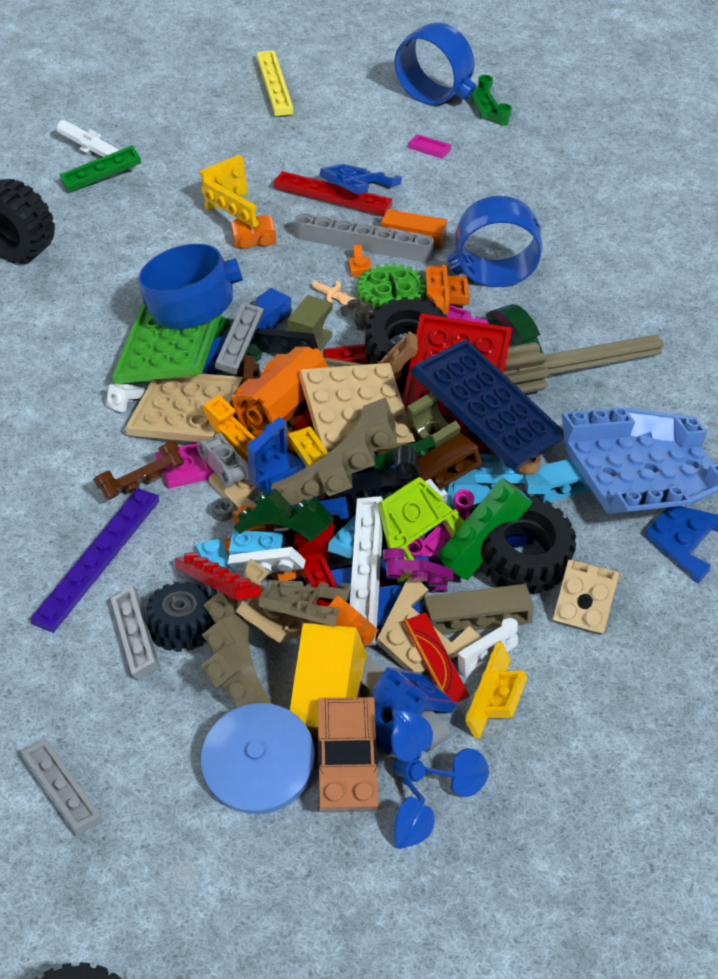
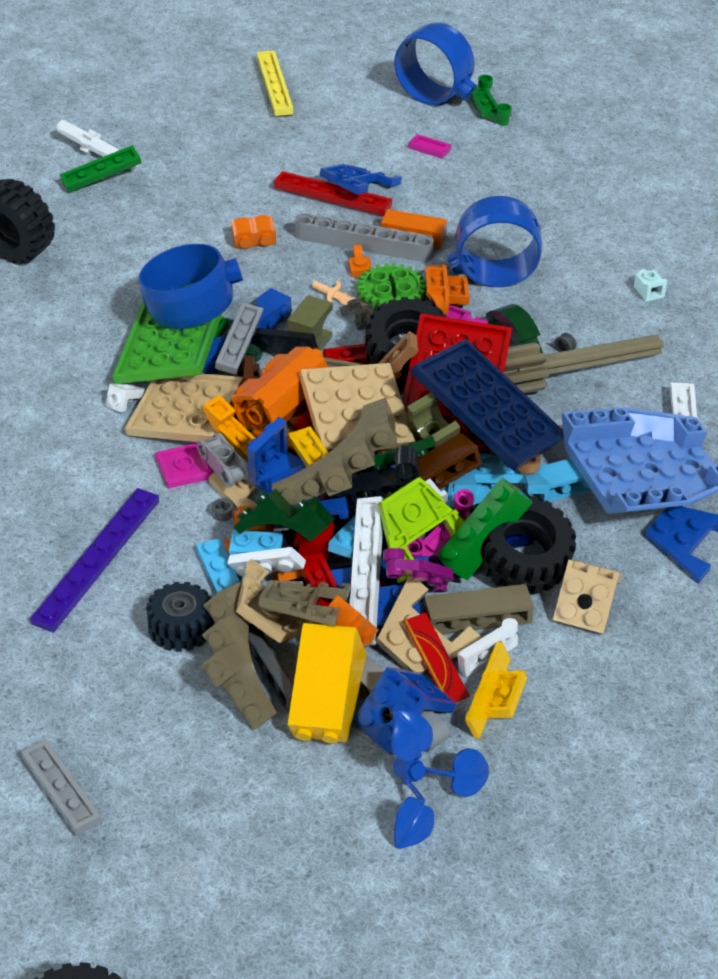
(135, 632): light grey plate -> none
(151, 472): reddish brown plate -> none
(217, 577): red plate -> none
(224, 186): yellow bracket -> none
(258, 758): medium blue dish -> none
(267, 662): none -> dark grey plate
(347, 755): nougat slope -> none
(565, 342): none -> dark grey bush
(647, 280): none -> light aqua brick
(683, 399): none -> white plate

